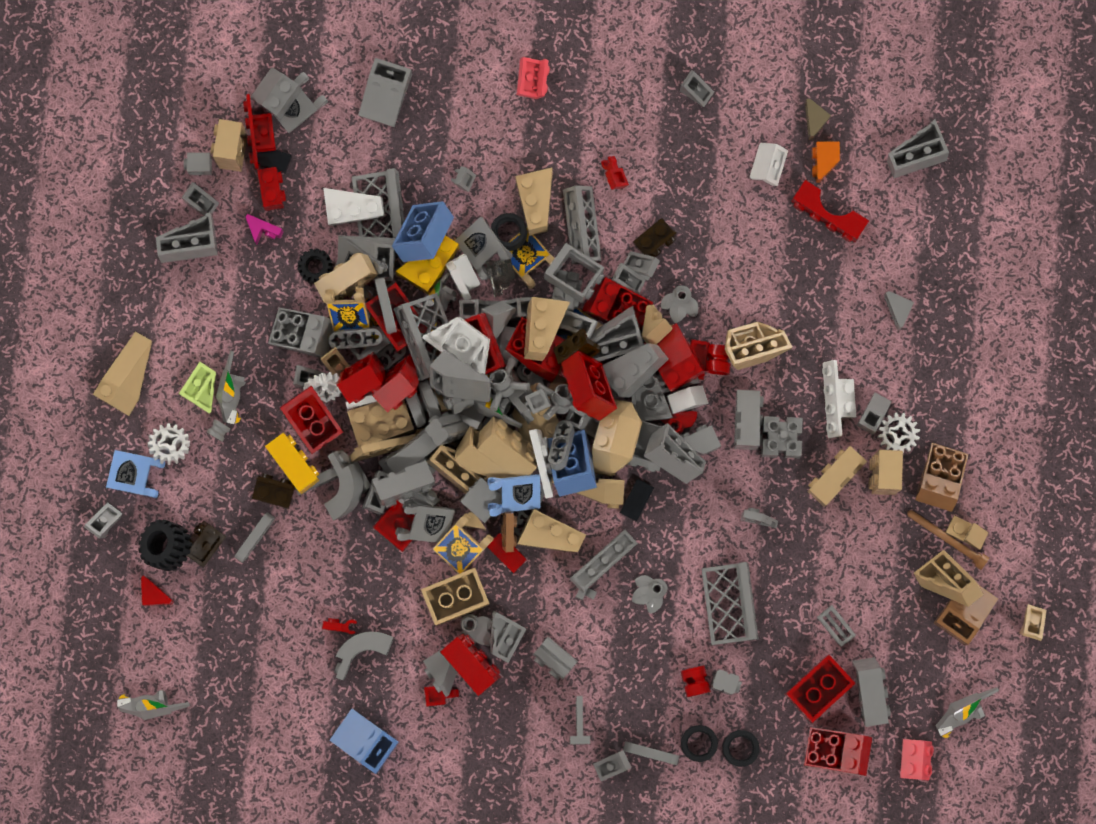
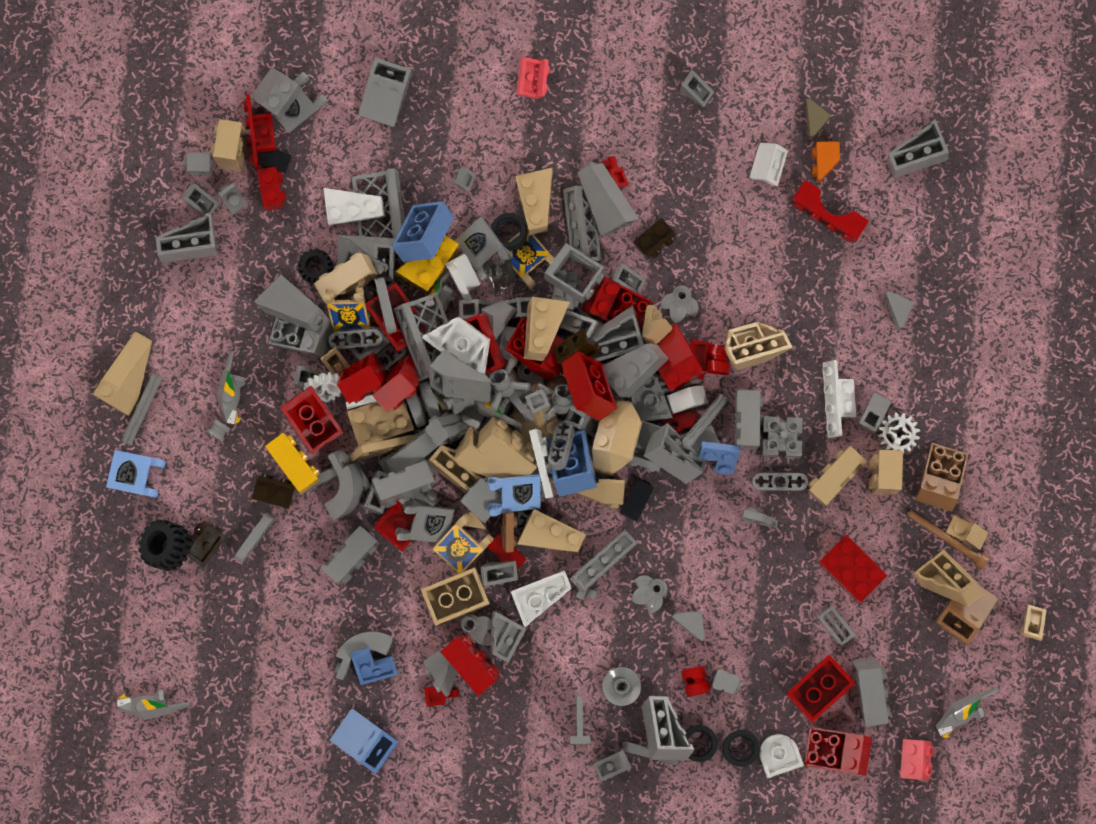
(103, 521): light grey slope -> none
(141, 409): none -> light grey axle
(152, 594): red slope -> none
(163, 449): white gear -> none
(200, 387): yellowish green wing -> none
(232, 198): none -> light grey bracket
(259, 226): dark pink slope -> none
(290, 304): none -> light grey slope
(334, 625): red plate -> none
(350, 556): none -> light grey wedge
(370, 670): none -> medium blue plate
(498, 572): none -> light grey slope
(538, 596): none -> white wing
(554, 658): light grey brick -> none
(605, 199): none -> light grey slope
(632, 686): none -> light grey dish
(642, 264): light grey slope -> none
(663, 731): none -> light grey wedge
(692, 623): none -> light grey slope
(704, 421): none -> light grey axle
(724, 455): none -> medium blue plate
(747, 603): light grey fence -> none
(779, 755): none -> white tile
(794, 487): none -> light grey beam
(852, 569): none -> red brick

